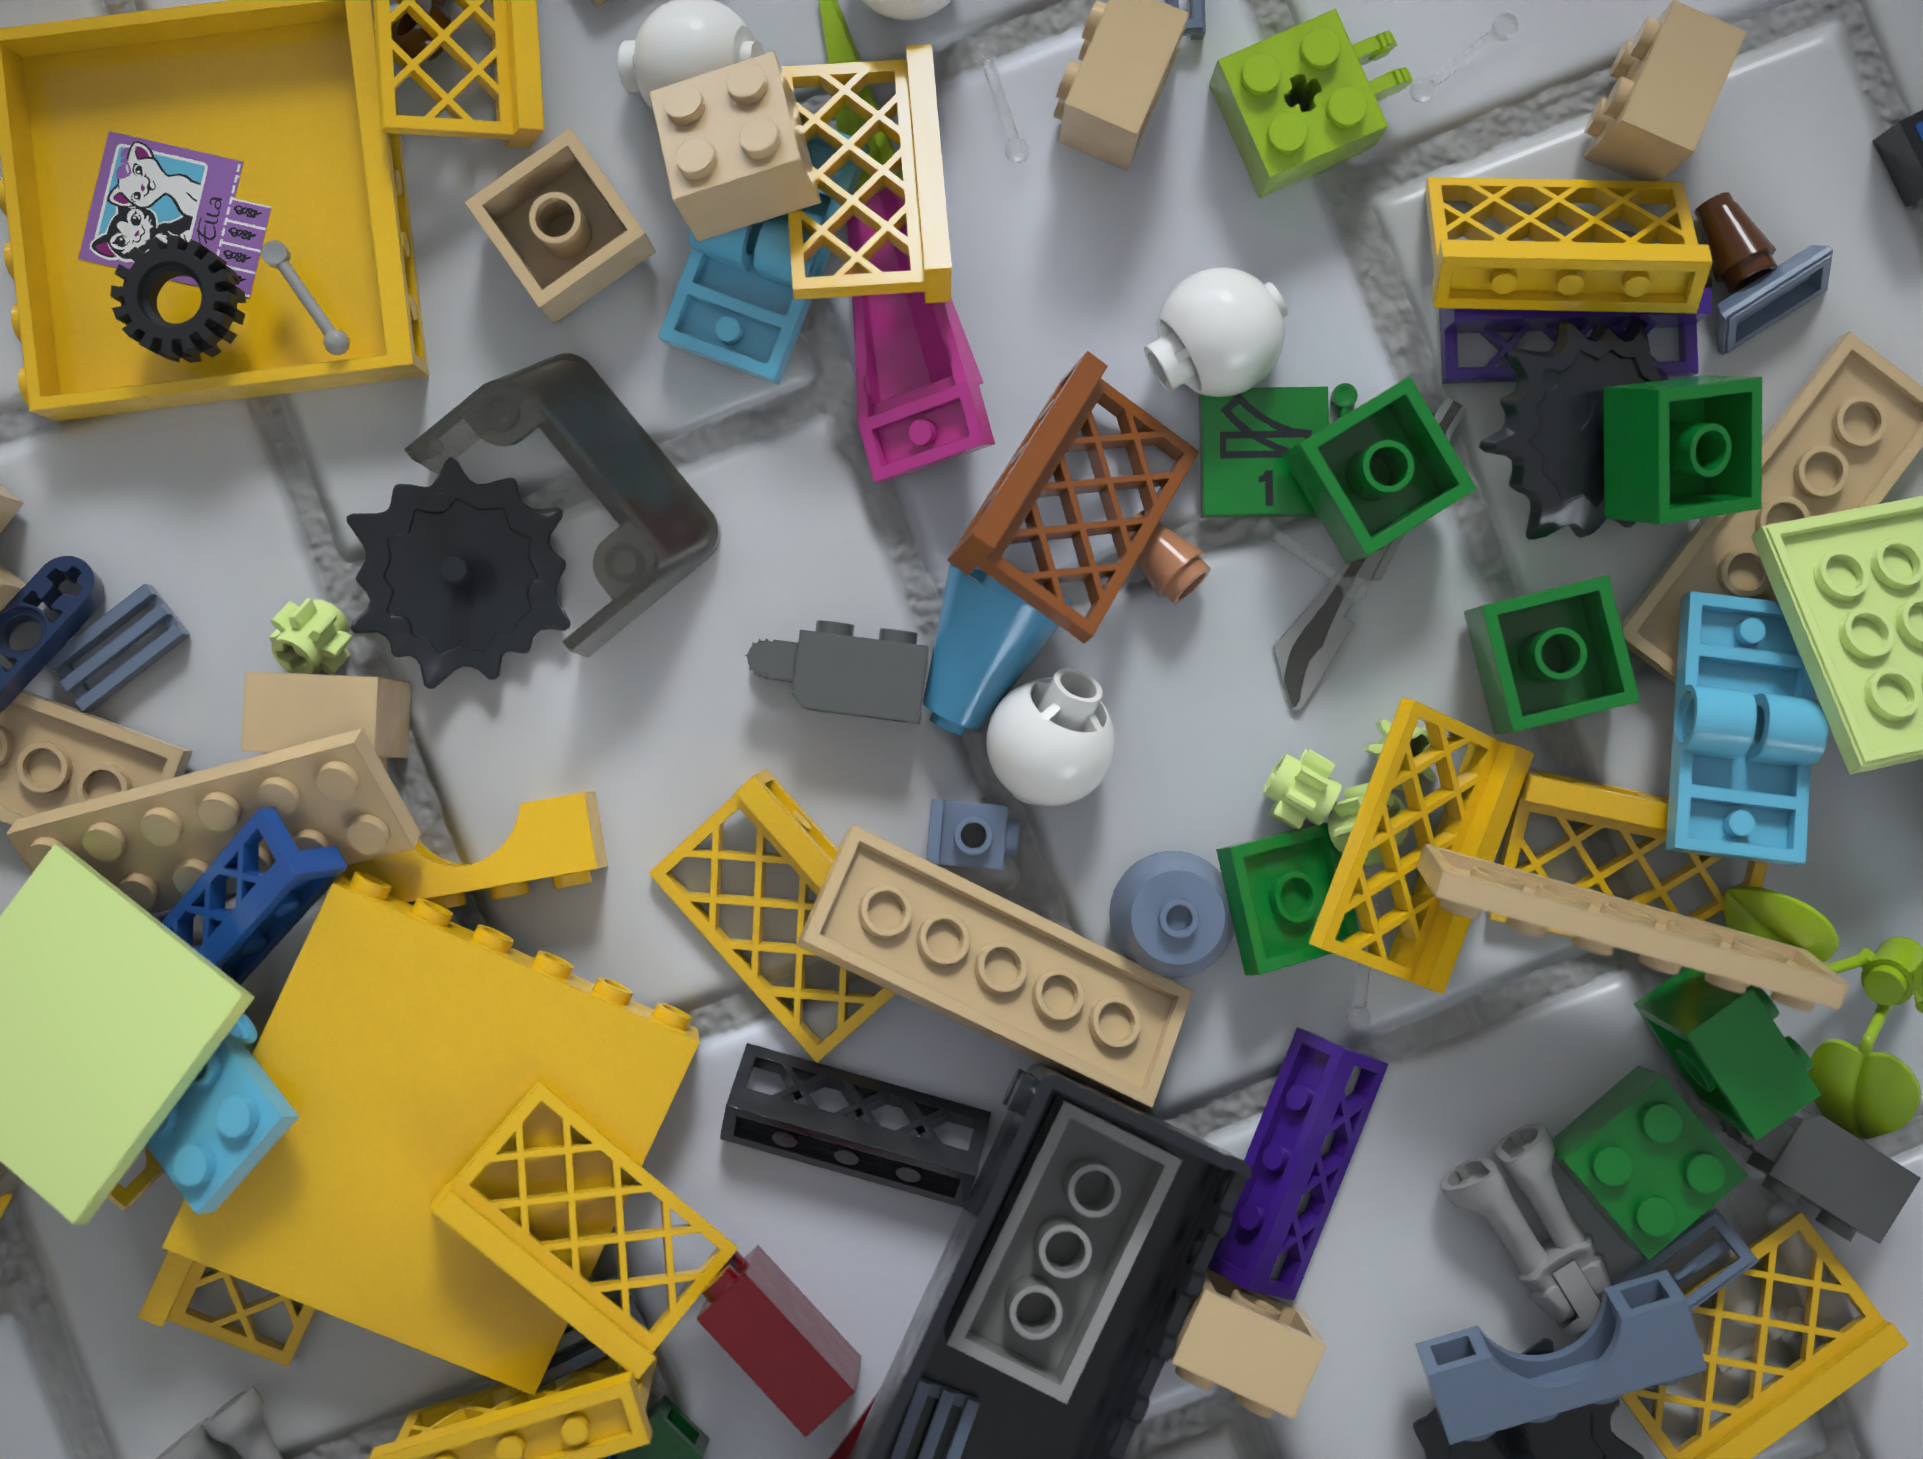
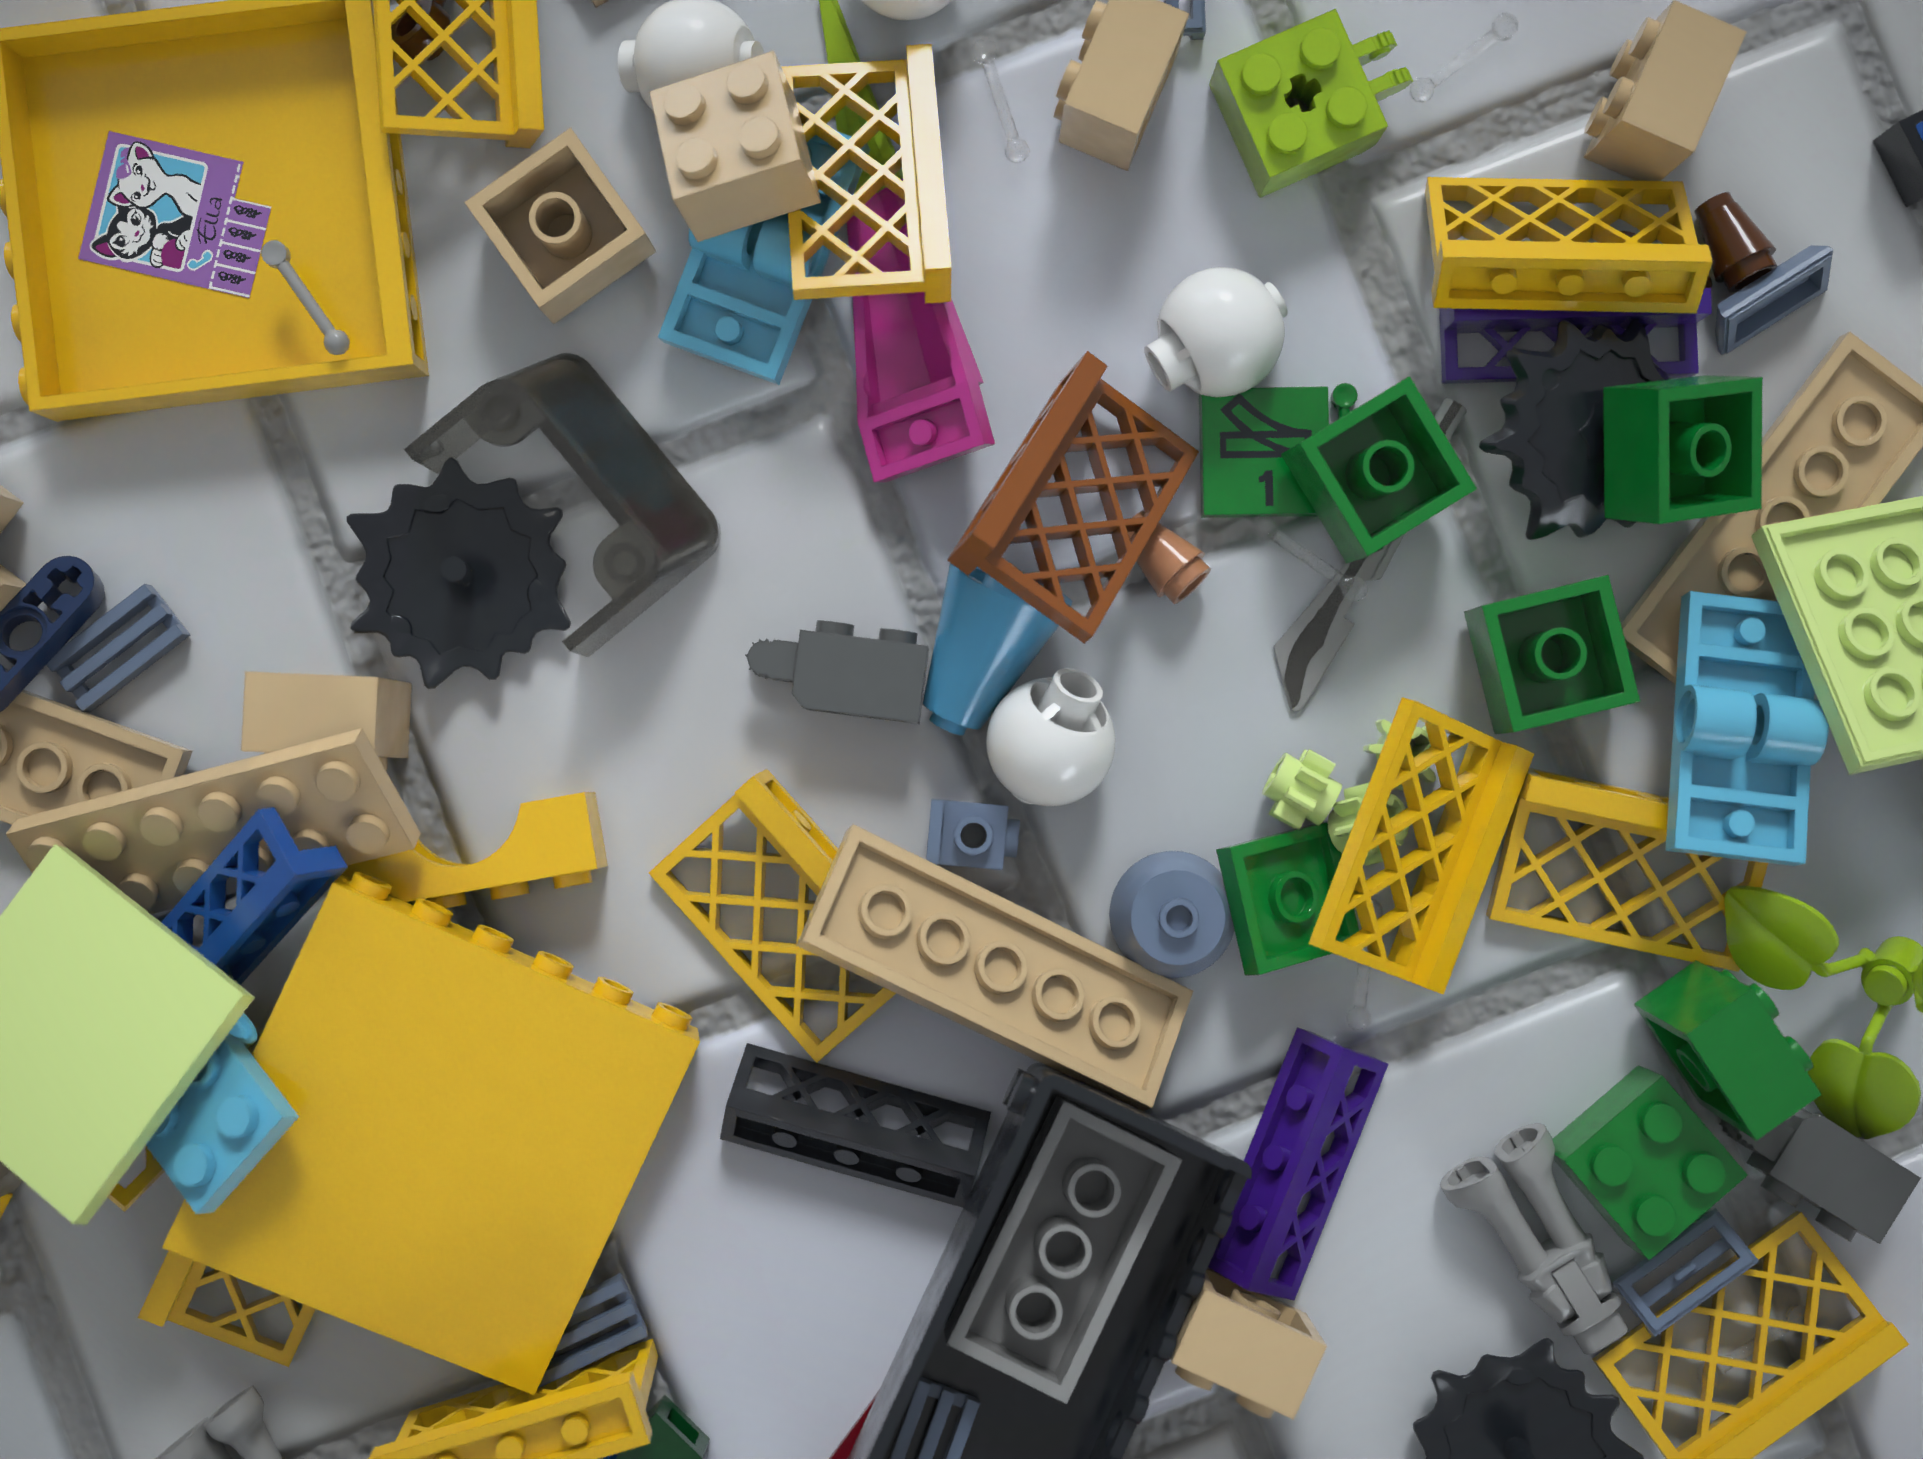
(147, 278): black tyre -> none
(310, 637): yellowish green gear -> none
(549, 1276): yellow fence -> none
(779, 1339): dark red brick -> none
(1607, 921): tan plate -> none
(1636, 1342): sand blue arch -> none

